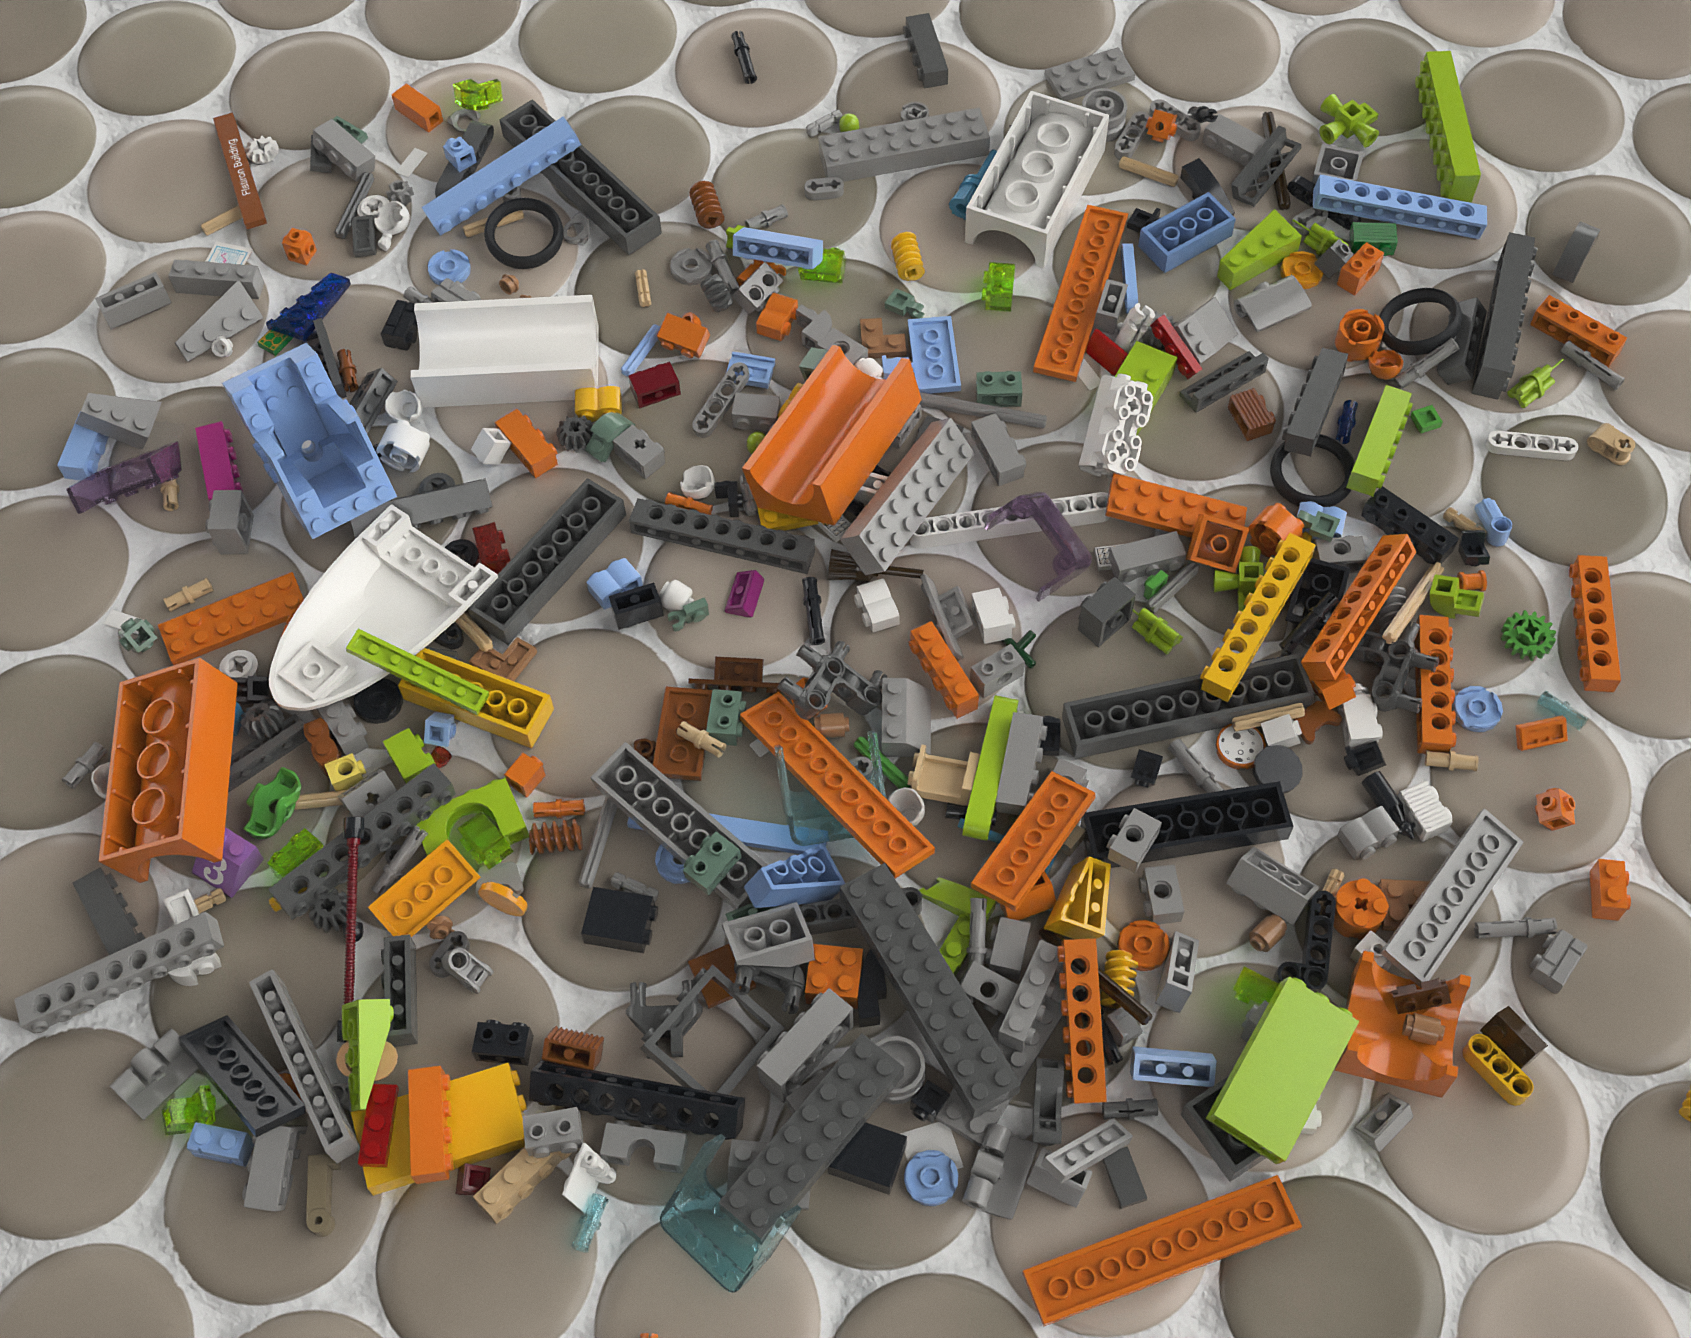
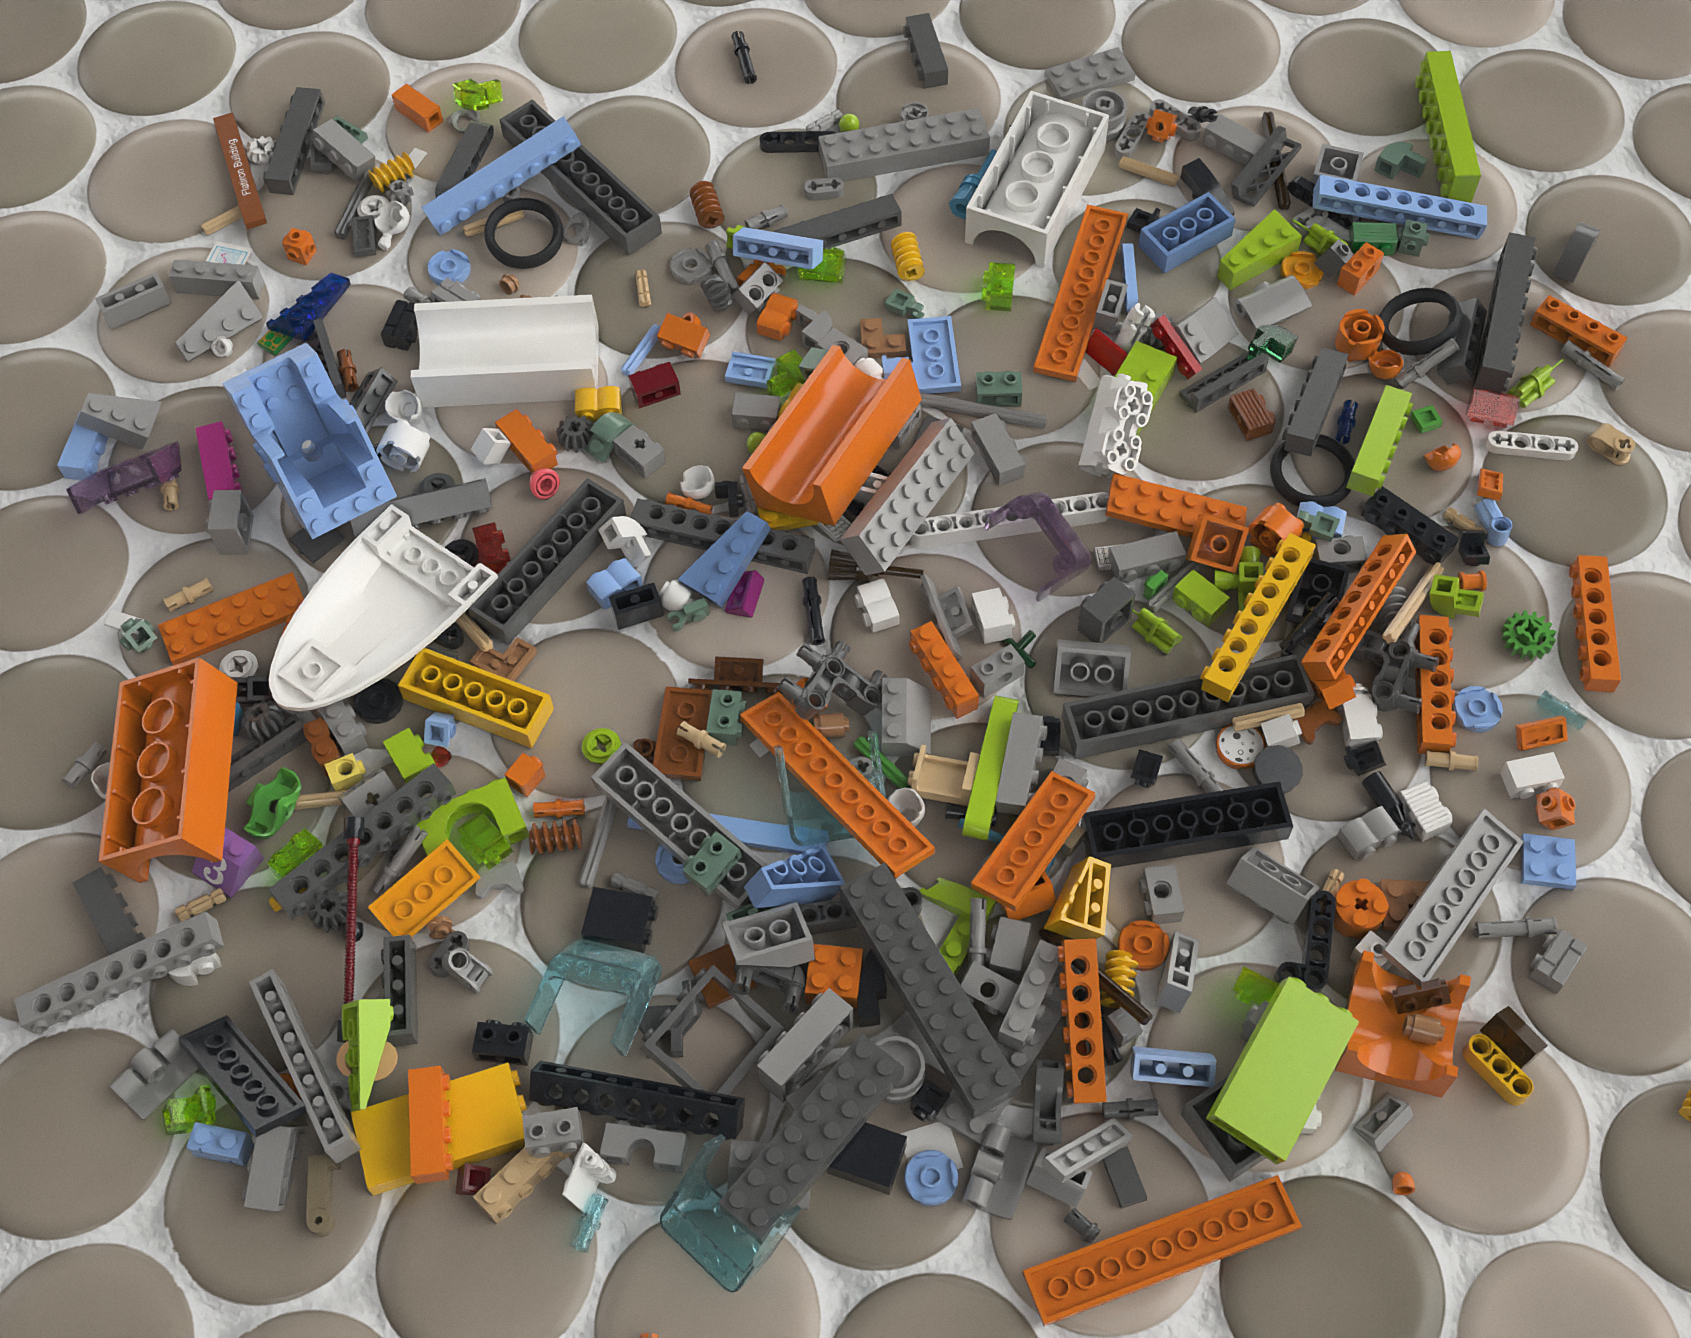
(181, 907): white tile -> none
(294, 141): none -> dark grey brick
(317, 547): none -> dark grey piece
(378, 1126): red plate -> none
(392, 171): none -> yellow piece
(417, 671): lime plate -> none
(456, 149): light blue brick -> none
(502, 899): light orange tile -> none
(544, 483): none -> coral brick
(573, 1048): dark orange brick -> none
(602, 968): none -> clear light blue windscreen
(605, 737): none -> lime gear
(628, 535): none -> white brick
(720, 399): light grey beam -> none
(726, 560): none -> medium blue wedge
(788, 374): none -> clear neon green brick
(798, 137): none -> black beam
(850, 222): none -> dark grey brick
(1082, 1225): none -> dark grey pin
(1091, 668): none -> light grey slope
(1129, 853): light grey brick -> none
(1200, 597): none -> lime piece
(1267, 933): medium nougat brick -> none
(1273, 341): none -> clear green brick
(1349, 120): lime brick -> none
(1399, 157): none -> sand green brick
(1403, 1183): none -> orange hinge
(1412, 237): none -> sand green brick
(1443, 457): none -> orange hair
(1490, 484): none -> orange plate
(1492, 406): none -> clear red brick
(1531, 775): none -> white brick
(1548, 861): none -> light blue plate
(1609, 889): orange brick -> none

